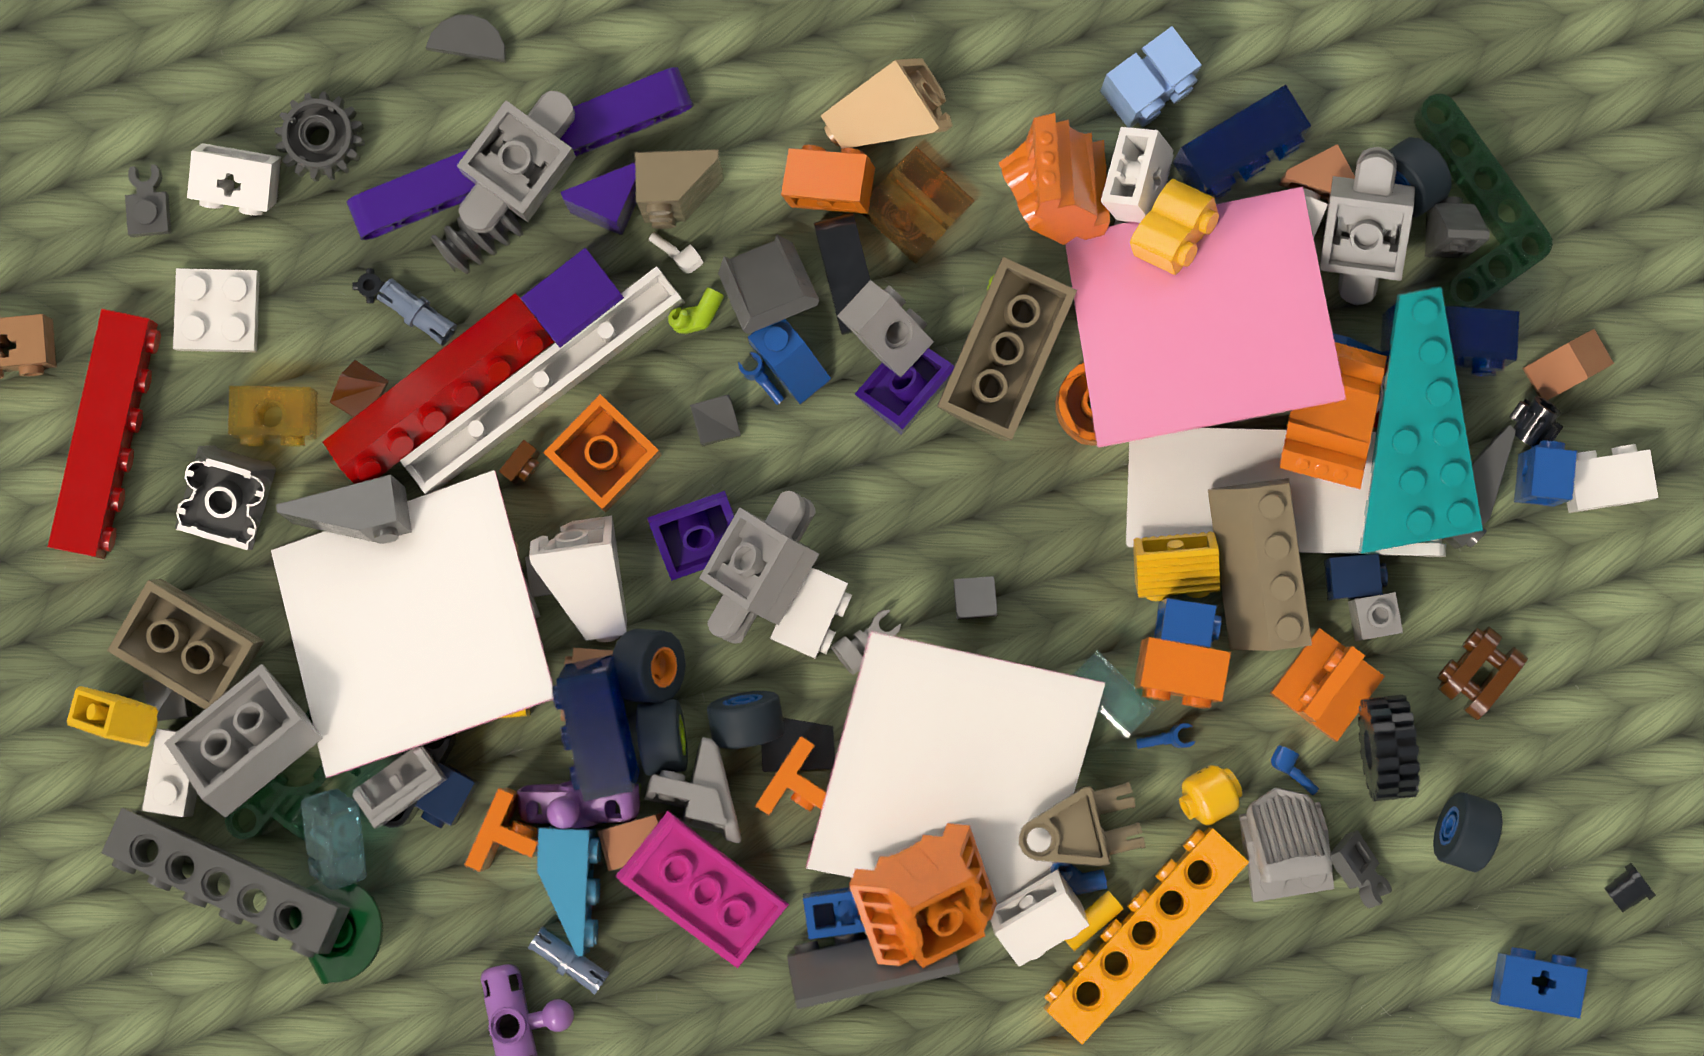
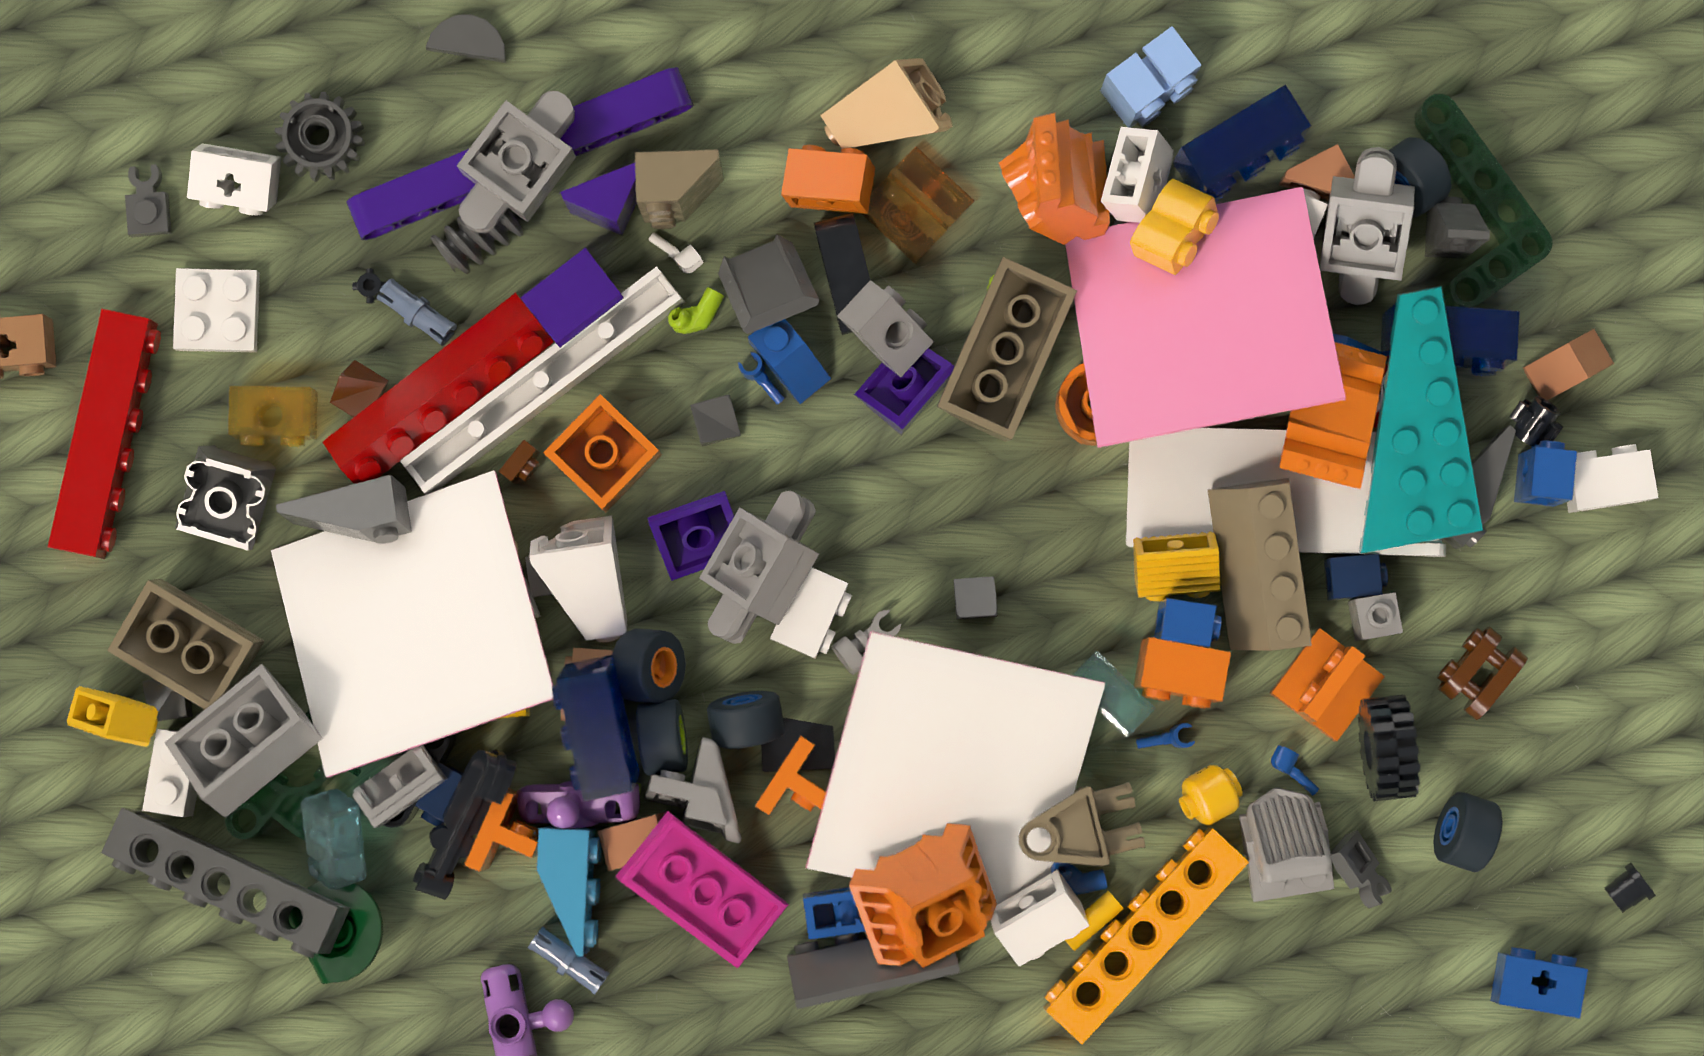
(481, 784): none -> black piece

